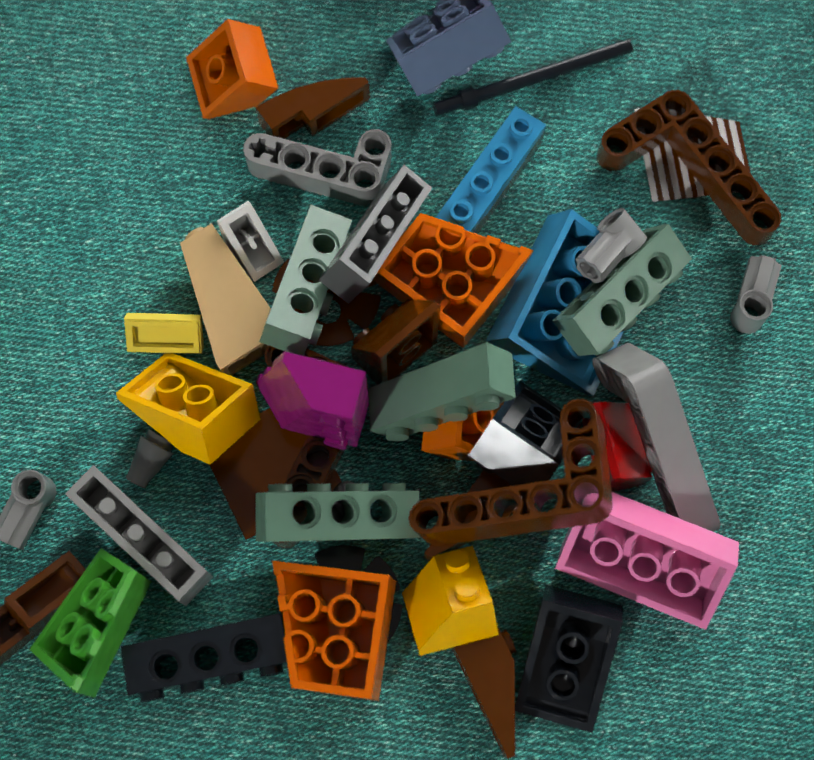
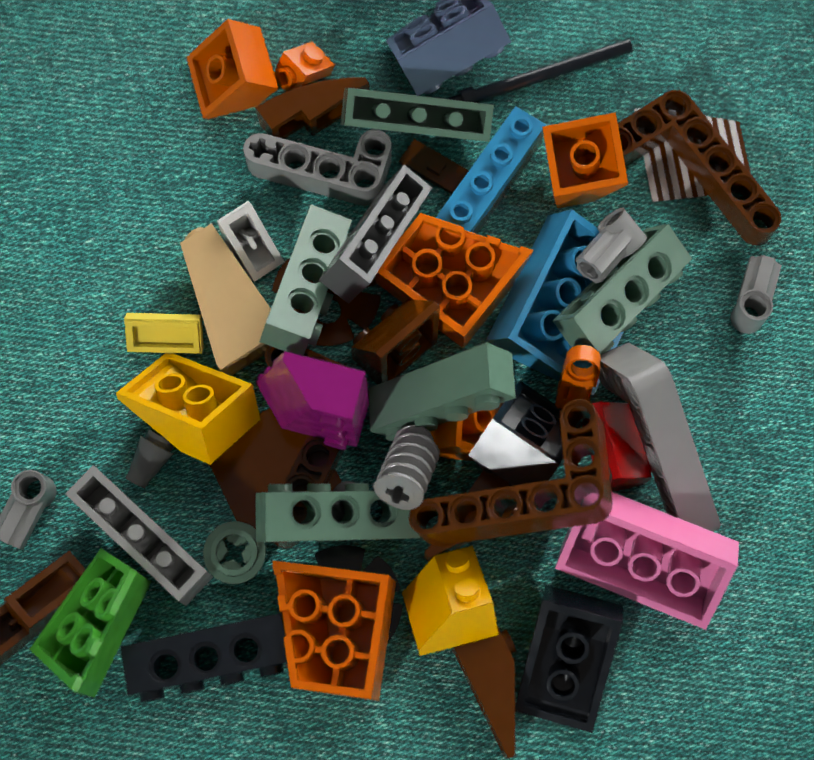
(216, 550): none -> sand green gear
(302, 66): none -> orange bracket
(407, 468): none -> light grey piece
(416, 114): none -> sand green brick
(433, 166): none -> reddish brown piece
(577, 381): none -> orange piece
(585, 159): none -> orange slope

